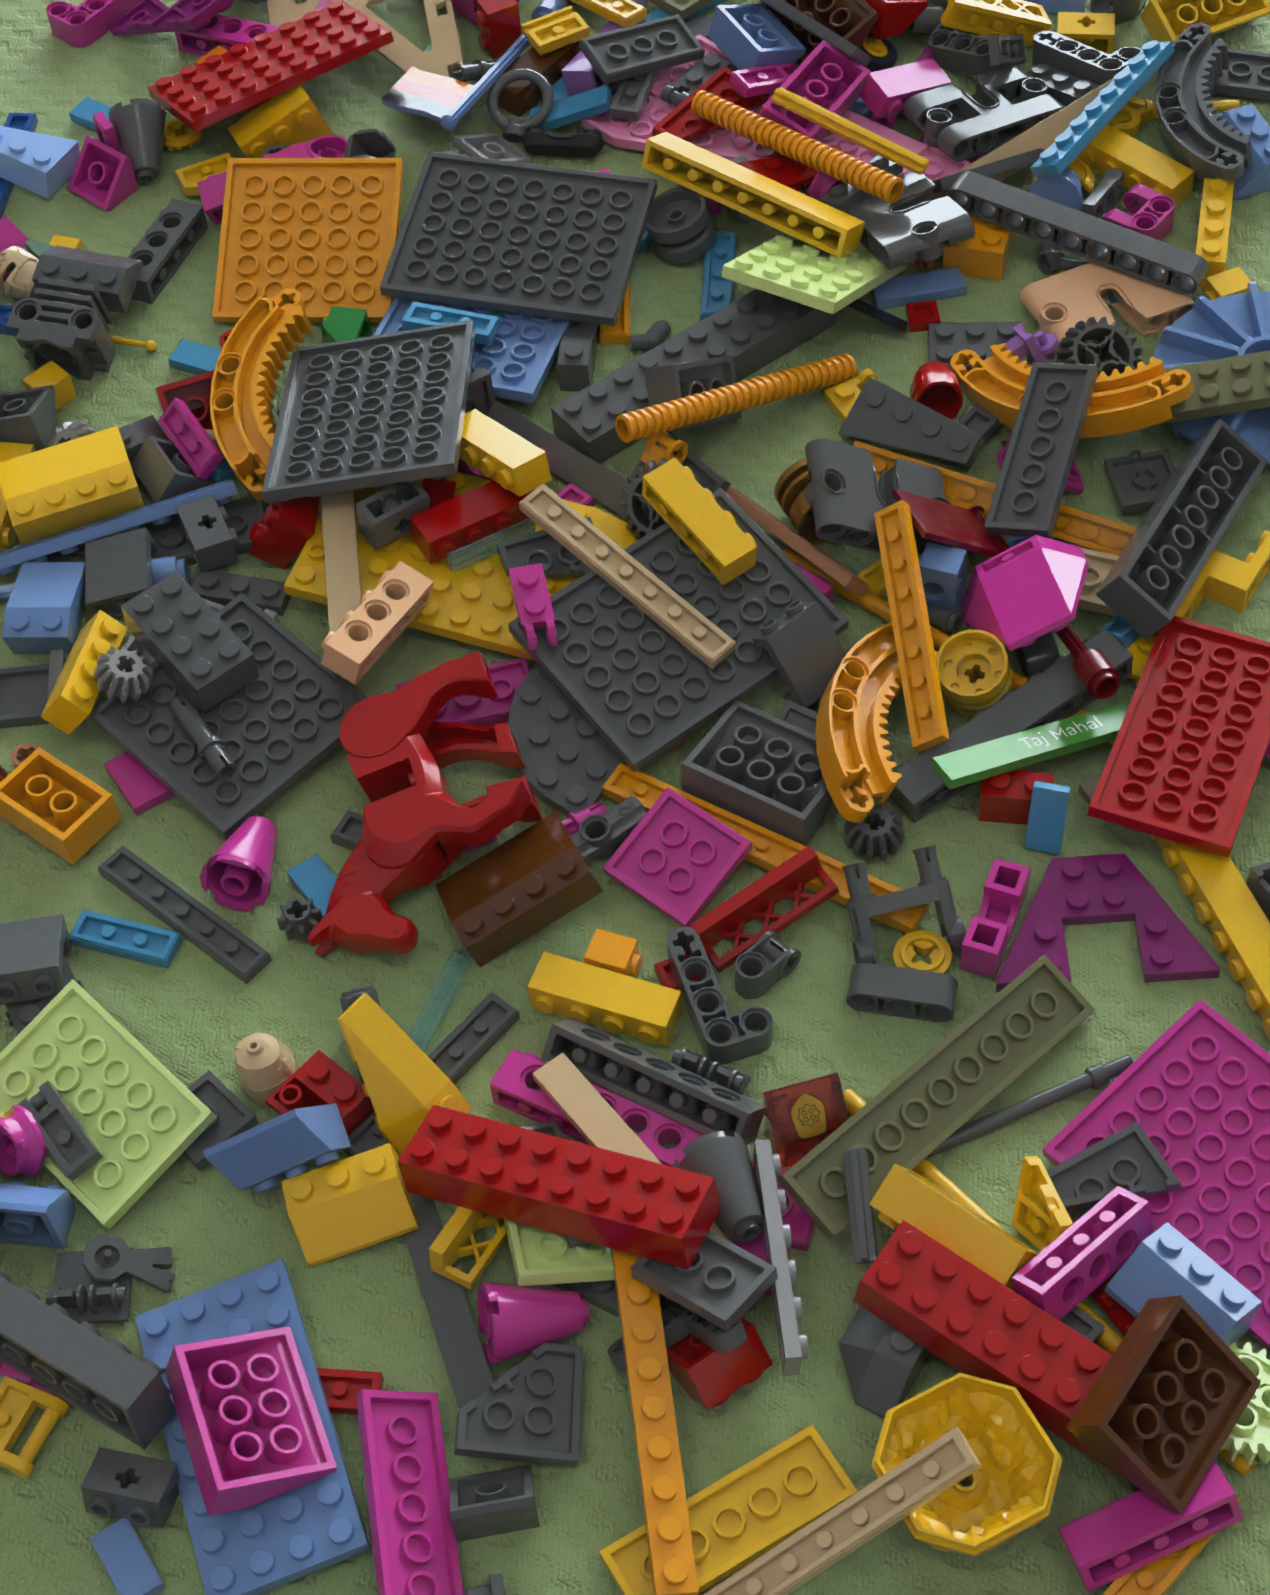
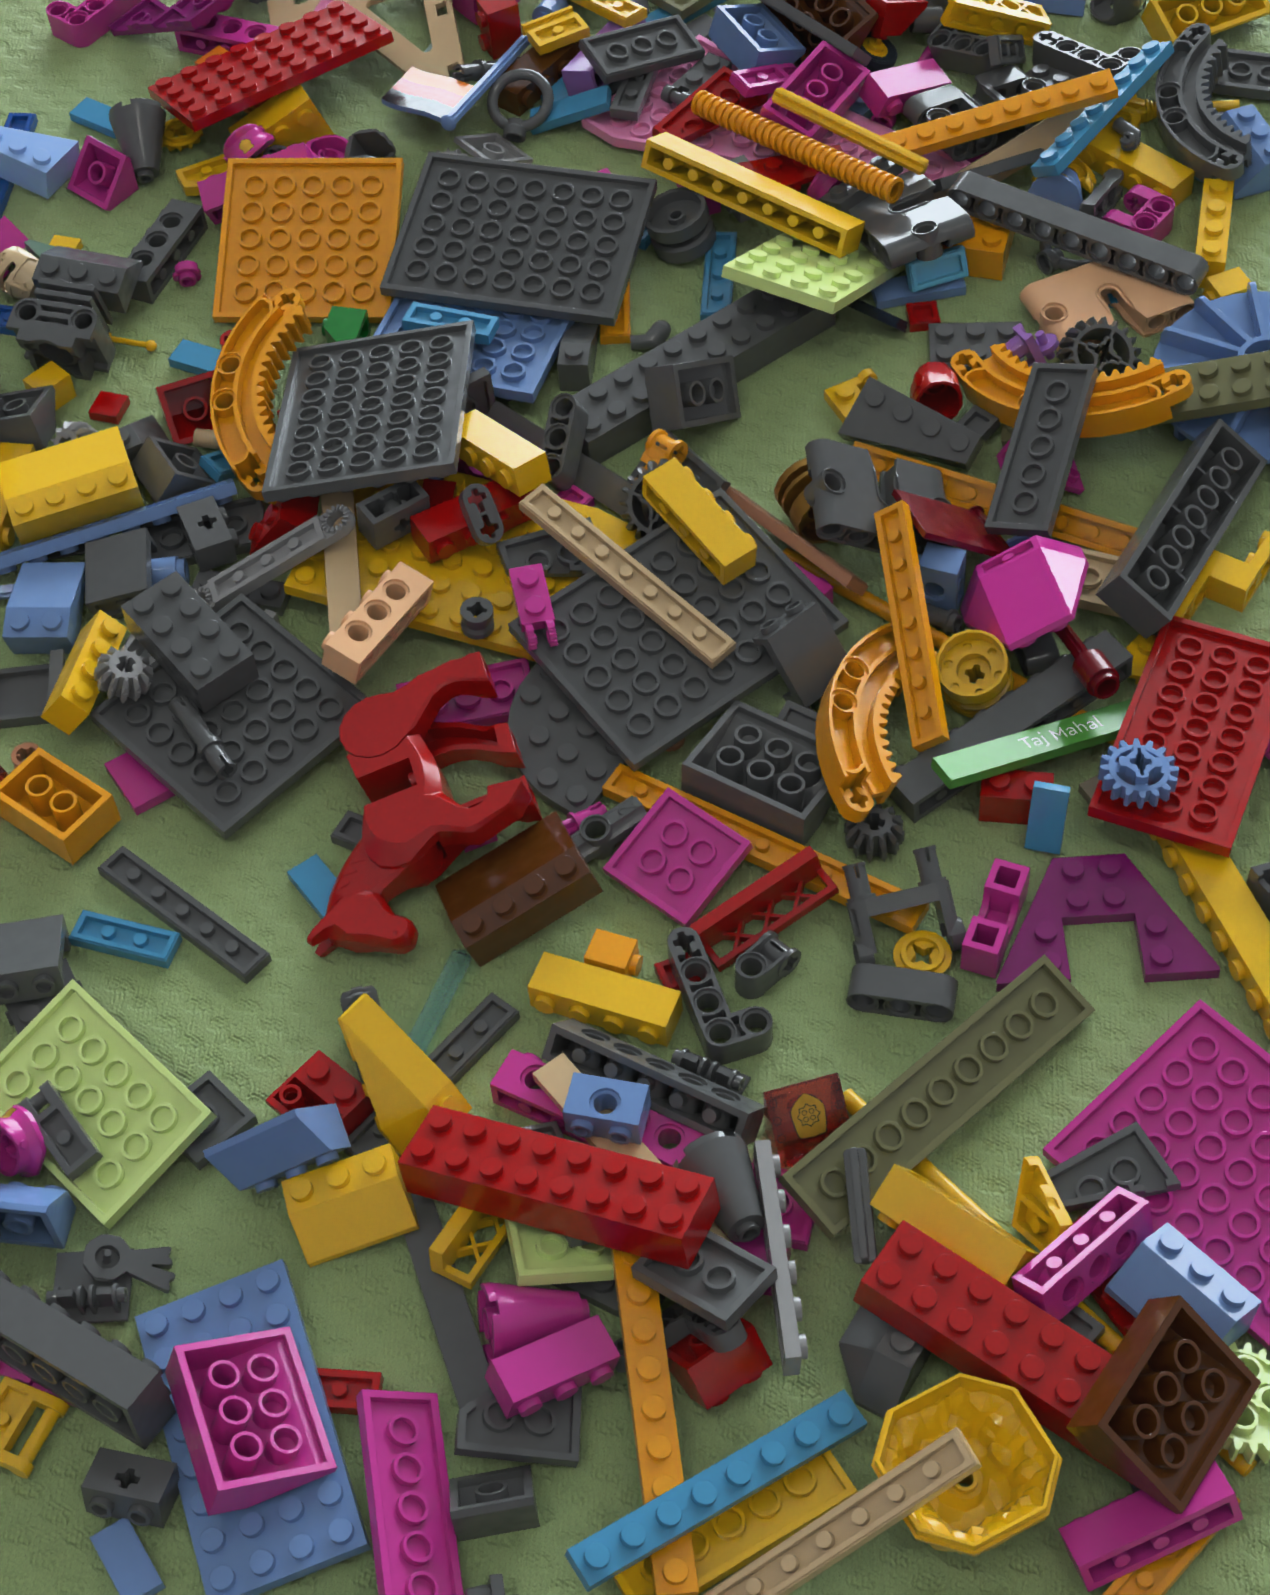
(105, 130): dark pink tile -> none
(109, 407): none -> red tile
(186, 273): none -> dark pink plate
(190, 439): dark pink tile -> none
(243, 866): dark pink cone -> none
(247, 142): none -> dark pink hat
(263, 1065): tan helmet -> none
(277, 557): none -> light grey plate
(299, 918): dark grey gear -> none
(474, 517): none -> dark grey beam
(481, 625): none -> dark grey wheel
(486, 546): clear light blue axle -> none
(547, 143): black piece -> none
(552, 1367): none -> dark pink brick
(561, 427): none -> dark grey beam
(593, 1094): none -> medium blue brick
(714, 1490): none -> dark azure plate
(735, 397): light orange piece -> none
(875, 579): yellow tile -> none
(946, 268): none -> medium azure tile
(1007, 113): none -> light orange plate
(1089, 29): yellow brick -> none
(1094, 1077): dark grey bar -> none
(1121, 631): dark azure tile -> none
(1130, 134): none -> dark grey arm
(1138, 773): none -> medium blue gear
(1139, 480): dark grey plate -> none

